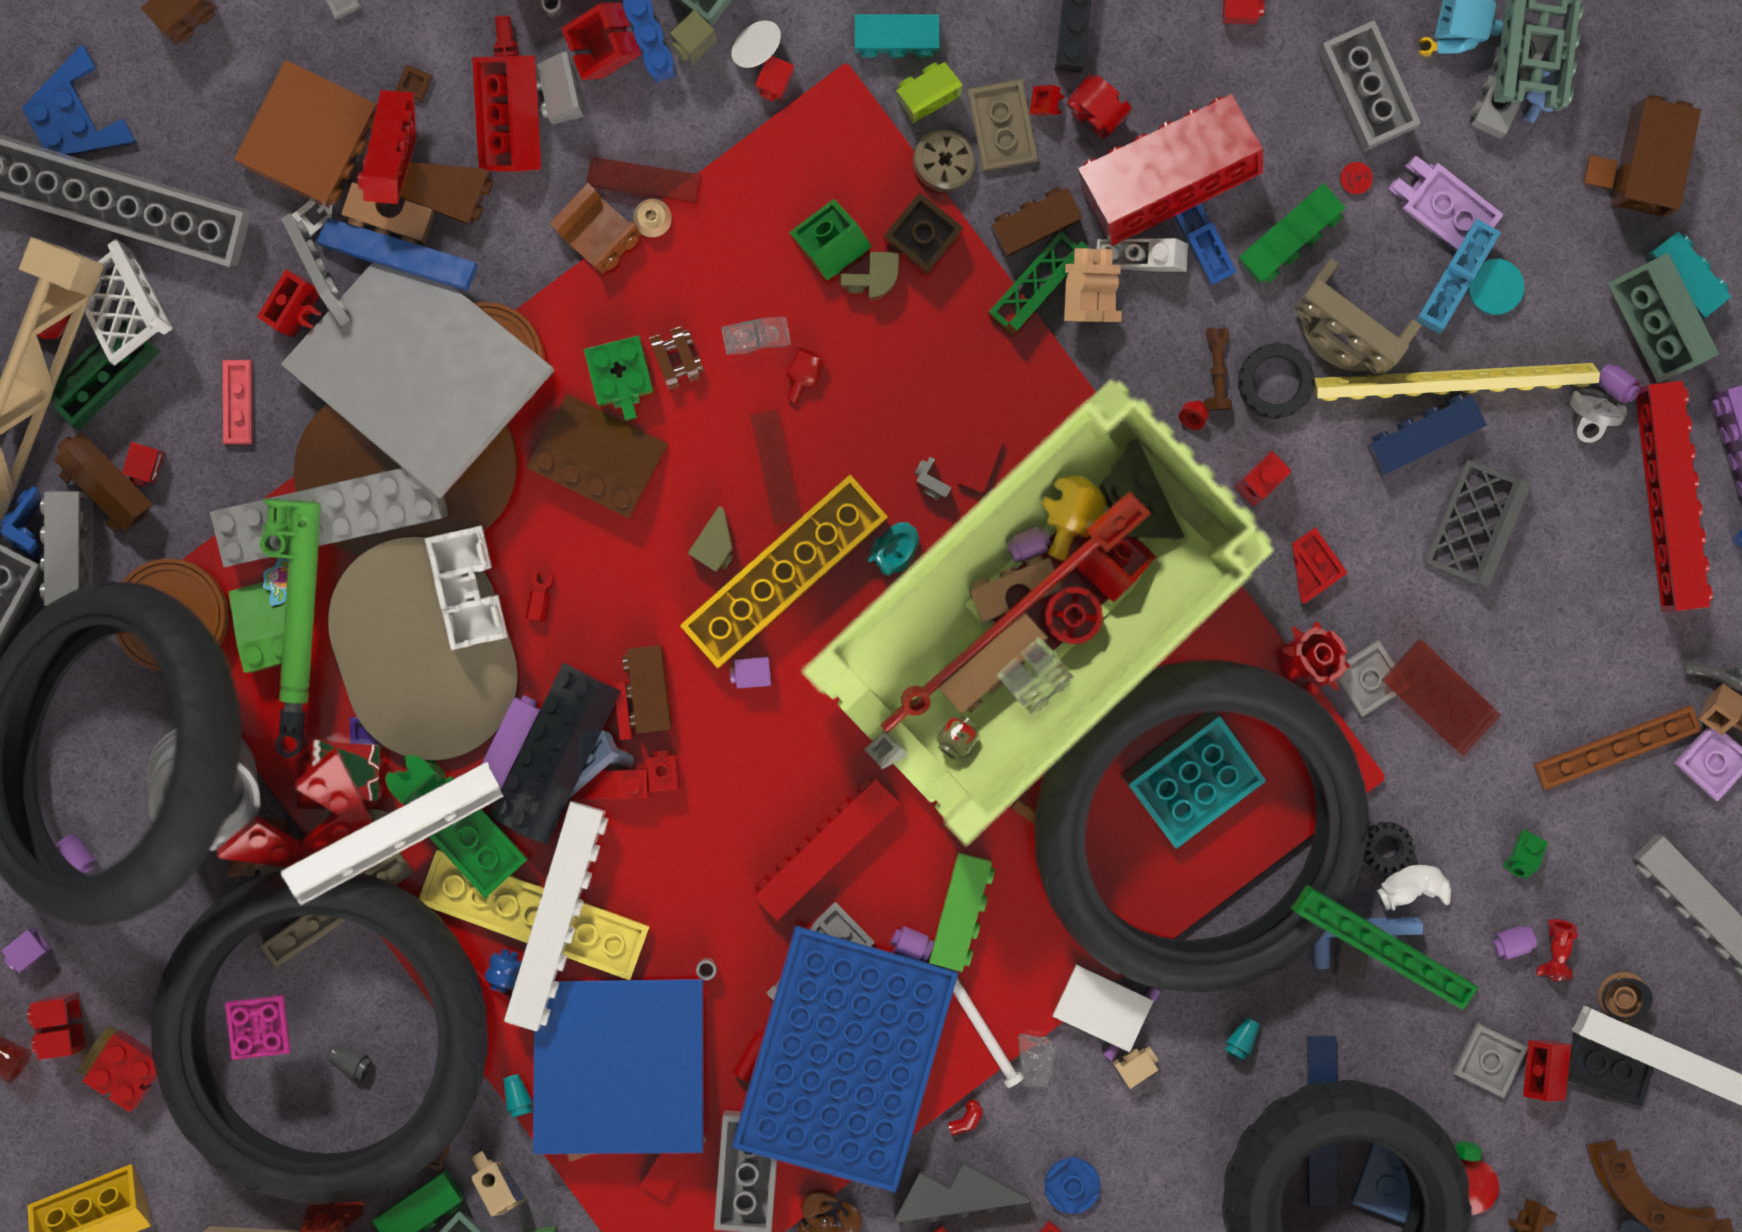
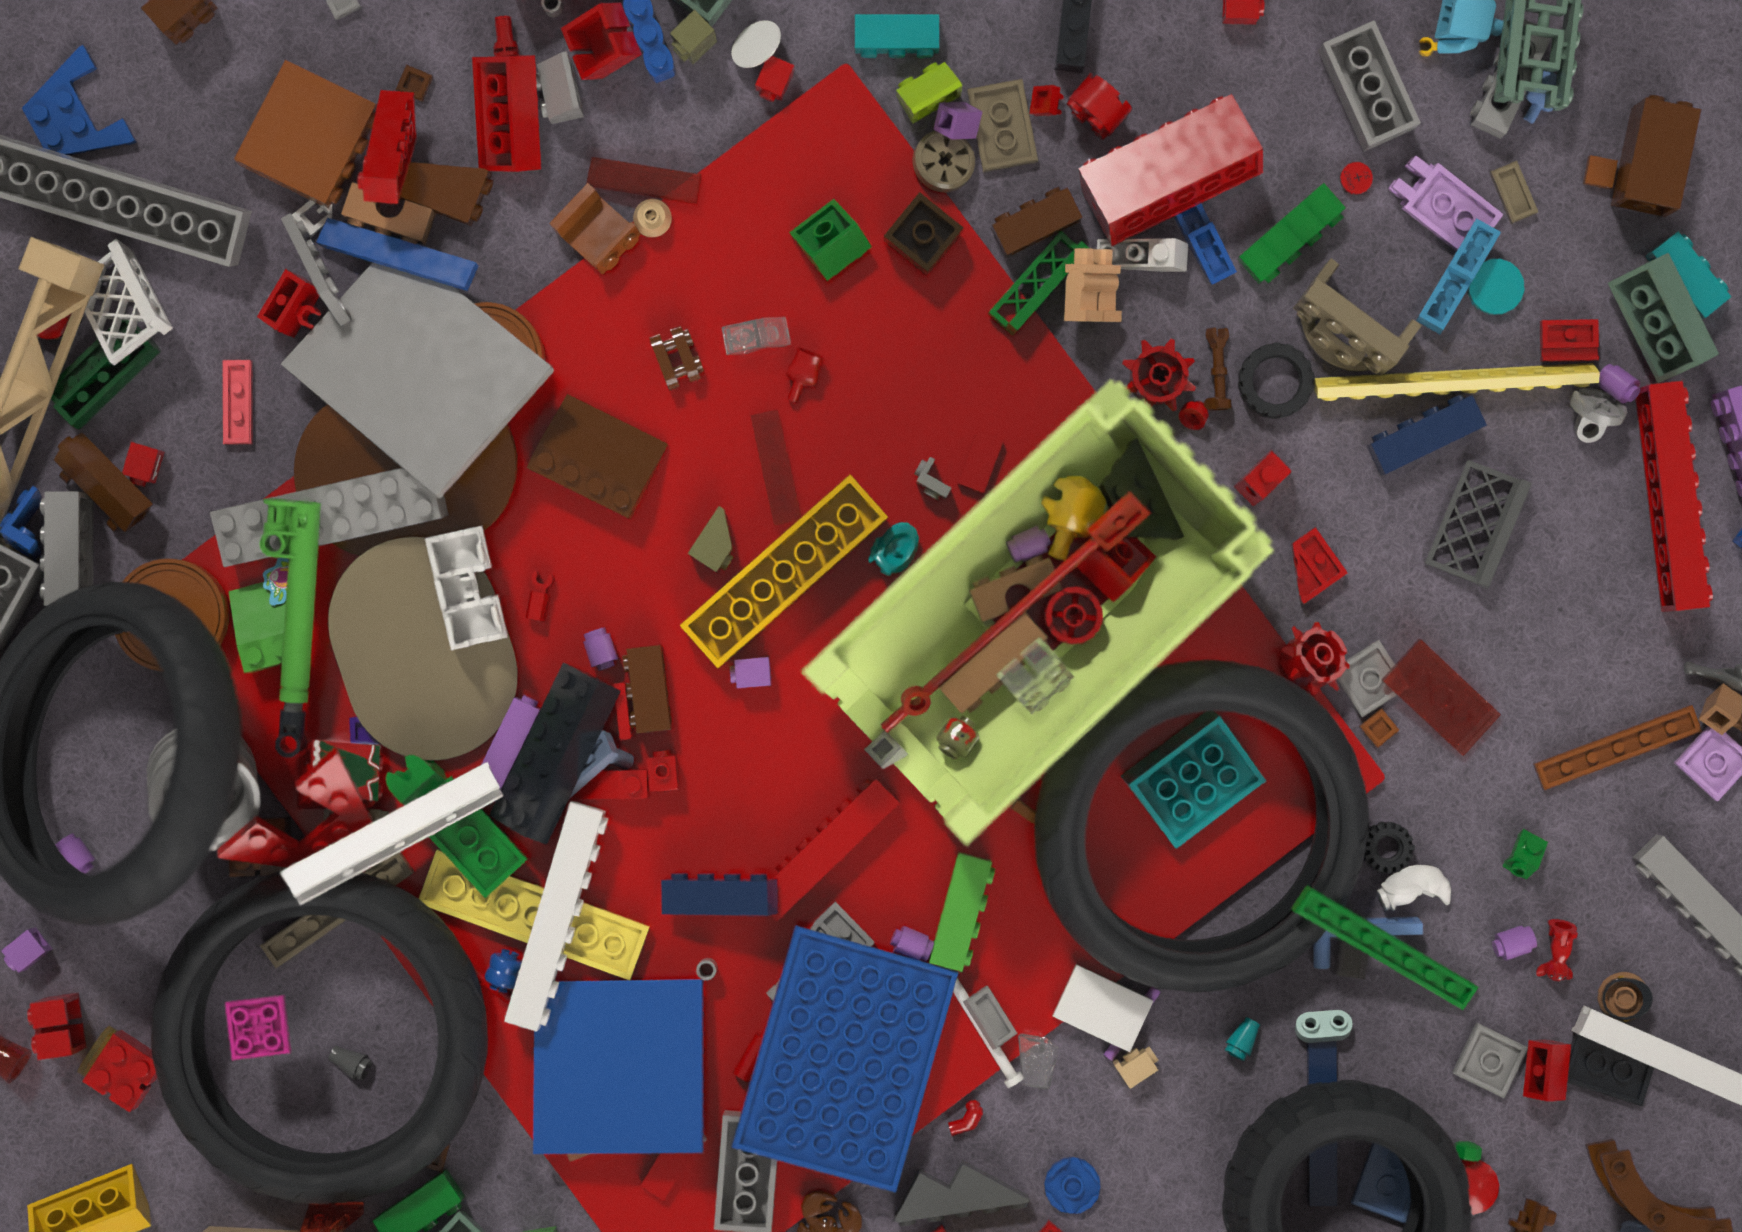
(504, 1193): tan torso -> none
(517, 1097): teal cone -> none
(600, 649): none -> medium lavender brick
(635, 381): green hinge -> none
(719, 896): none -> dark blue brick
(881, 278): olive brick -> none
(957, 120): none -> medium lavender brick
(990, 1017): none -> light grey tile
(1165, 360): none -> red brick
(1324, 1027): none -> light aqua plate
(1379, 728): none -> dark orange tile
(1513, 192): none -> dark tan tile
(1569, 340): none -> red plate

